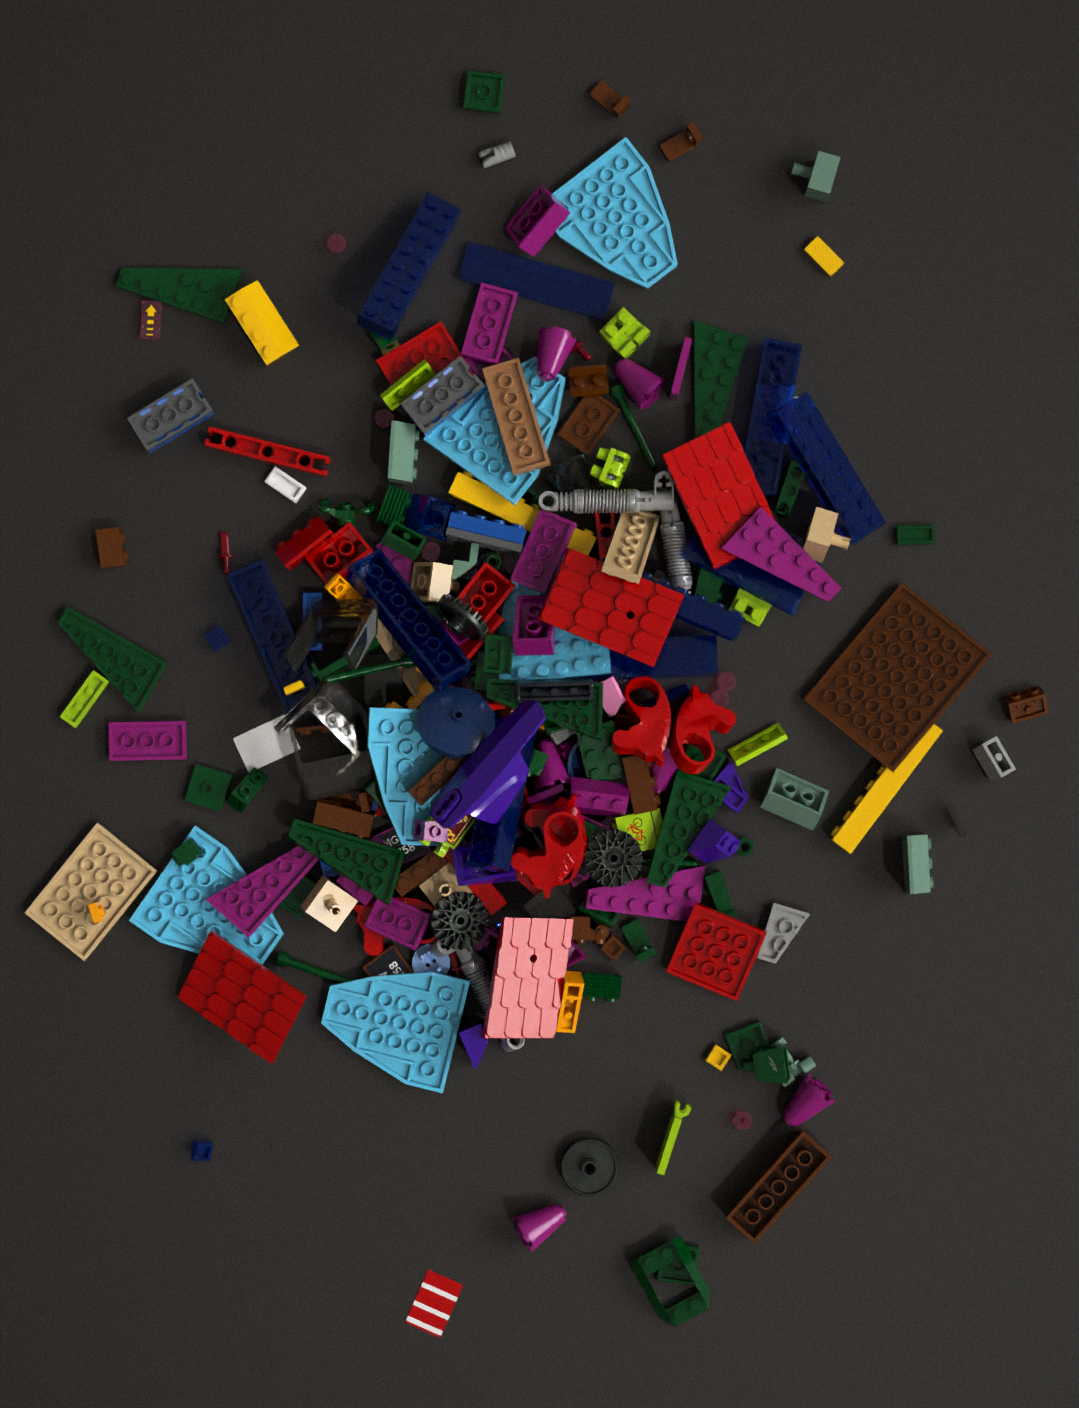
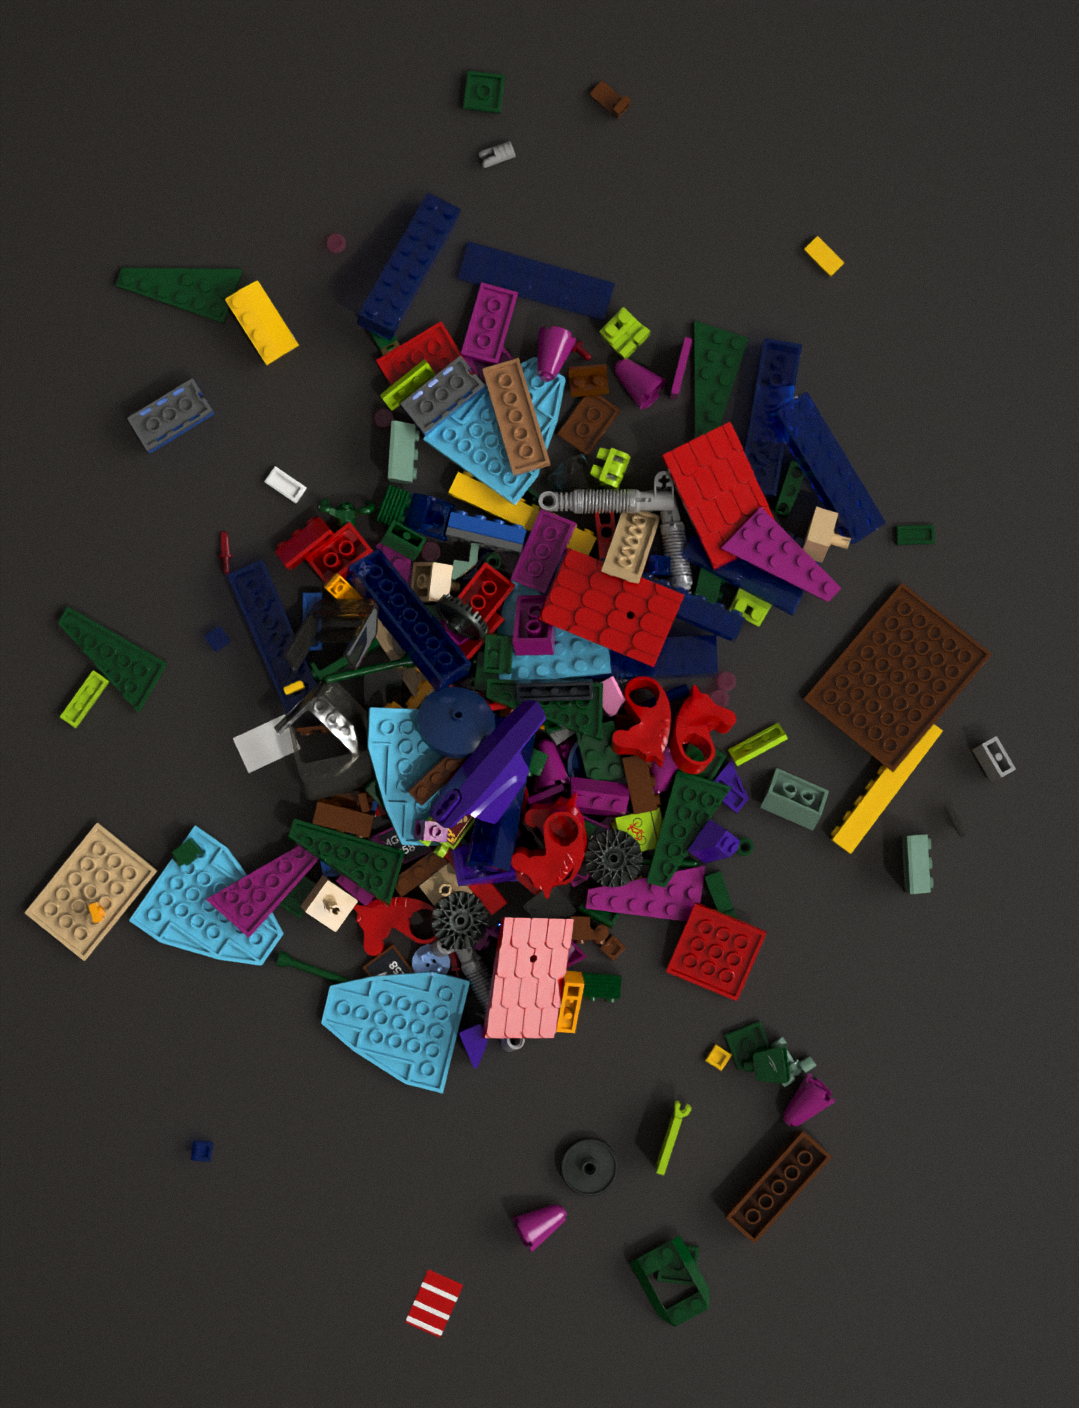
(111, 548): reddish brown brick -> none
(147, 740): magenta plate -> none
(151, 320): clear pink tile -> none
(208, 787): dark green plate -> none
(242, 997): red piece -> none
(247, 790): dark green bracket -> none
(253, 449): red piece -> none
(398, 922): magenta tile -> none
(537, 220): magenta slope -> none
(617, 393): dark green piece -> none
(619, 217): medium azure piece -> none
(638, 940): dark green bracket -> none
(658, 565): none -> clear blue bracket
(682, 142): reddish brown bracket -> none
(742, 1125): clear pink plate -> none
(781, 929): light grey wing -> none
(819, 175): sand green brick -> none
(1026, 704): reddish brown bracket -> none

